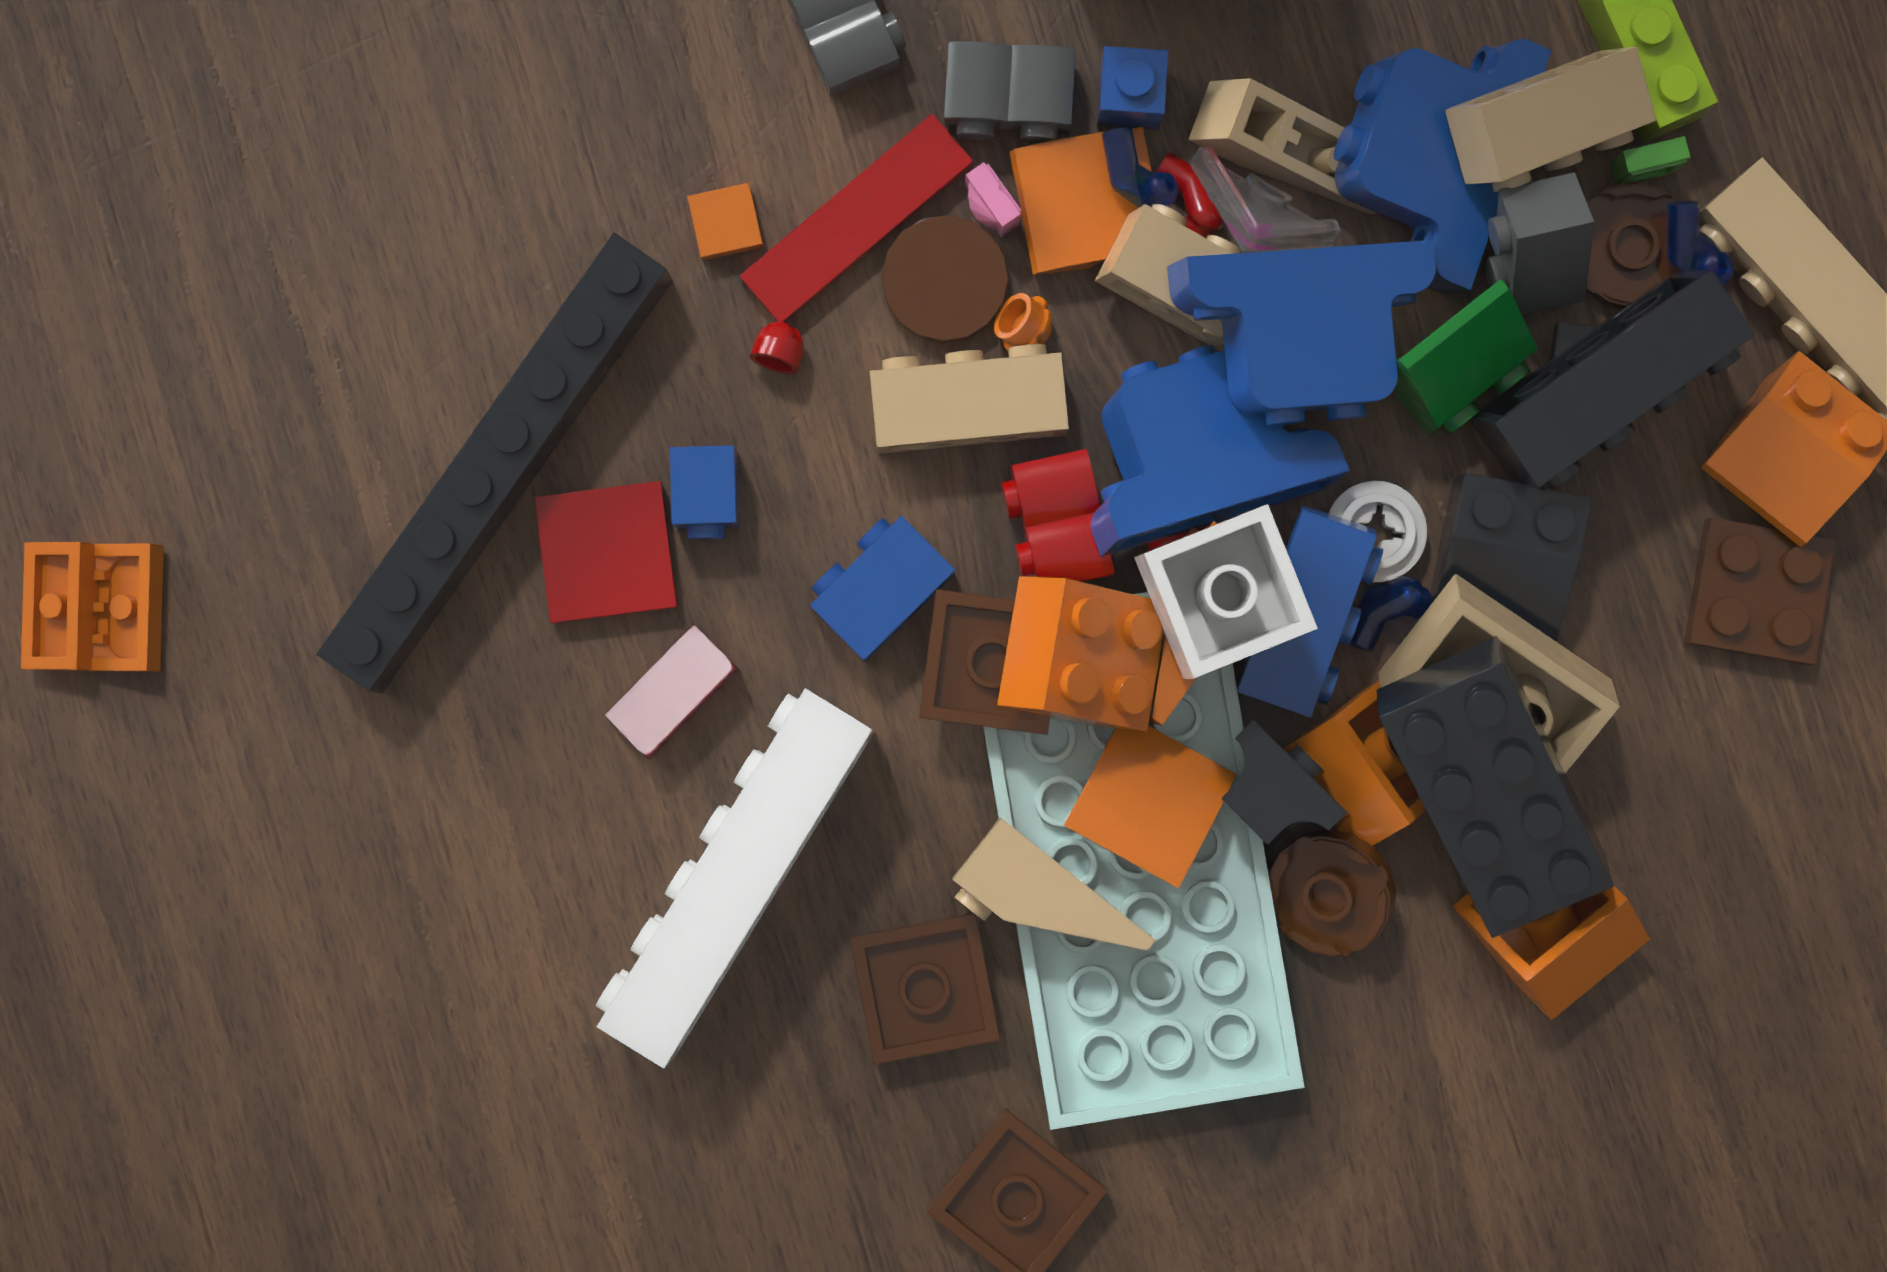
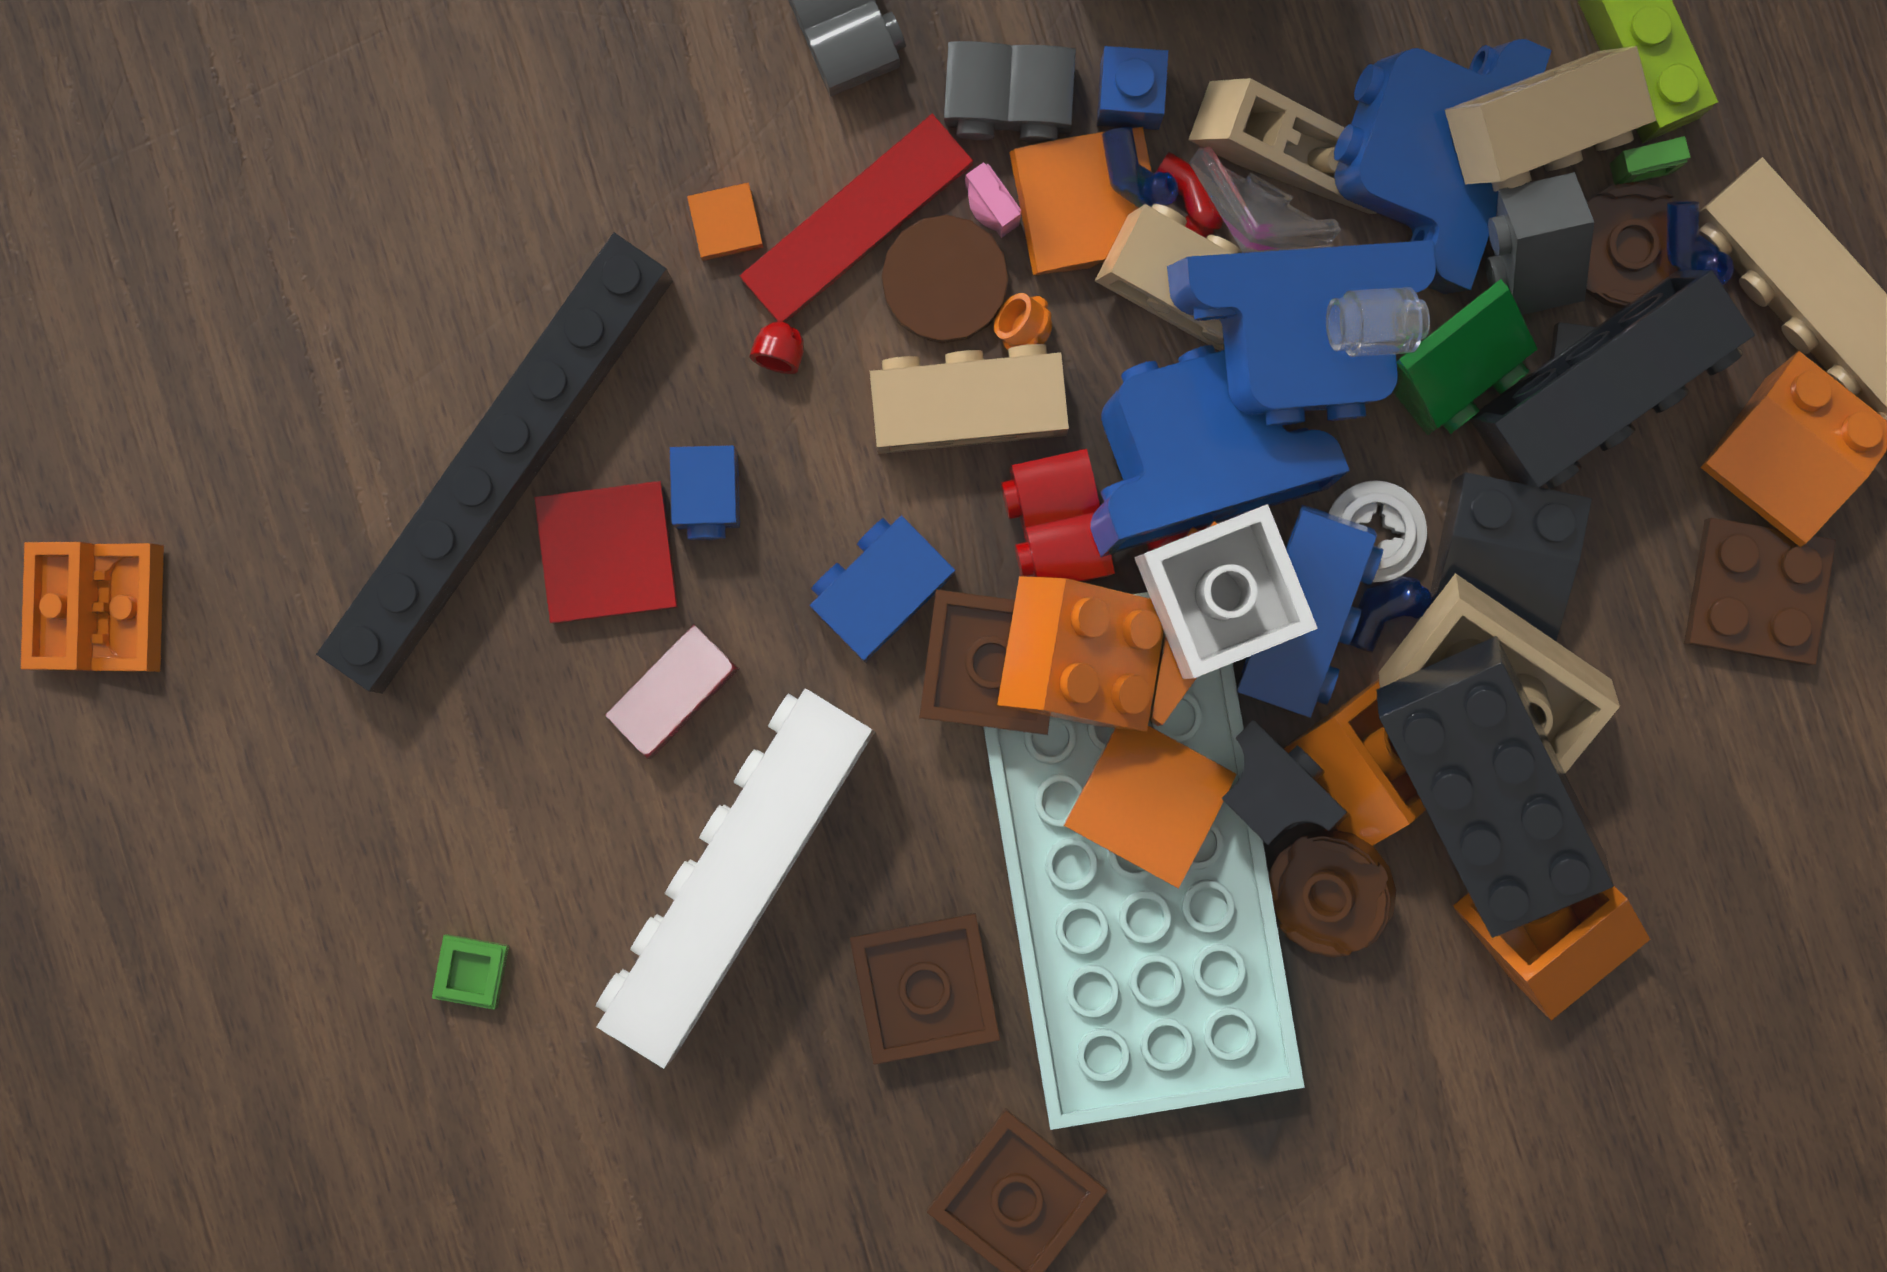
(470, 971): none -> bright green tile
(1032, 889): tan slope -> none
(1377, 322): none -> clear brick

